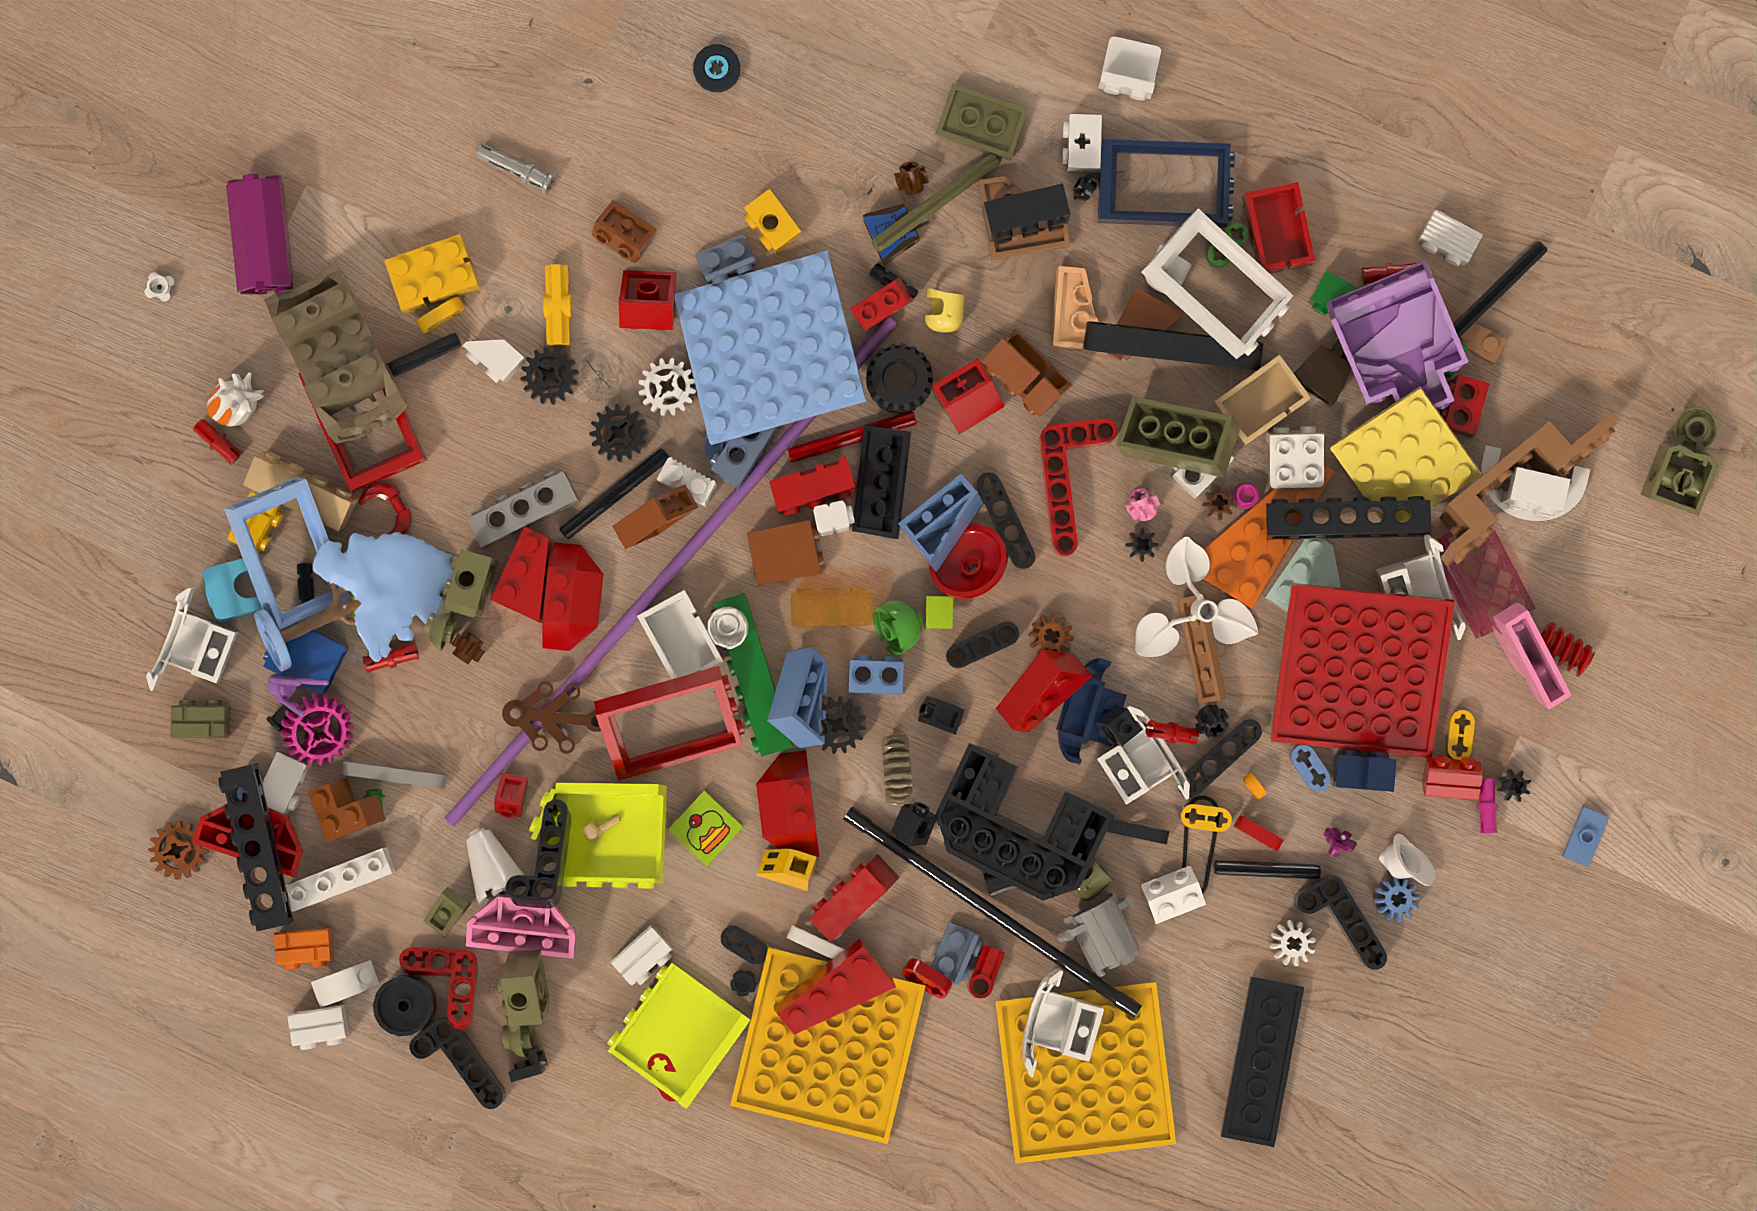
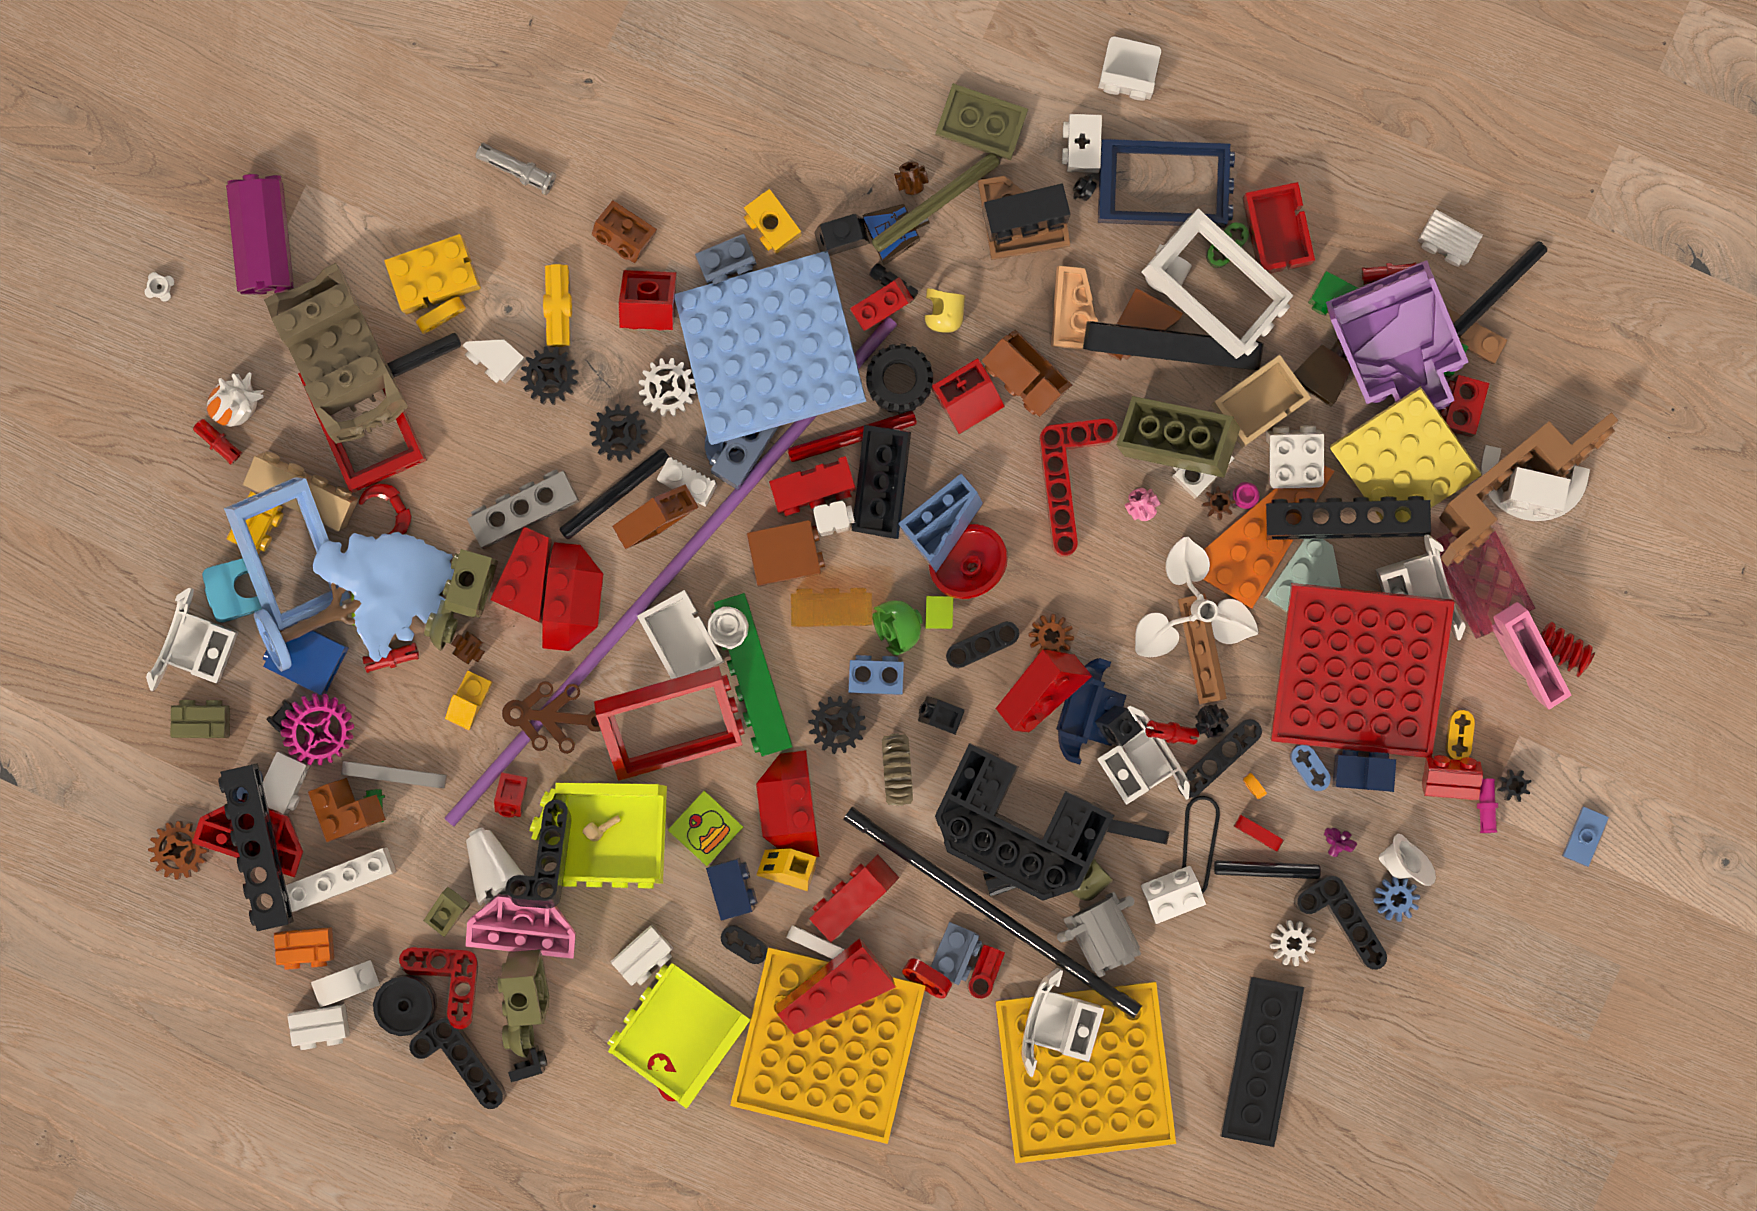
(285, 686): medium lavender plant -> none
(305, 582): black axle -> none
(468, 700): none -> yellow slope
(703, 65): black bush -> none
(731, 888): none -> dark blue brick
(743, 990): black plate -> none
(798, 698): medium blue wedge -> none
(841, 234): none -> black torso
(914, 824): black brick -> none
(1008, 519): black beam -> none
(1149, 545): black gear -> none
(1206, 811): yellow beam -> none
(1681, 468): olive brick -> none

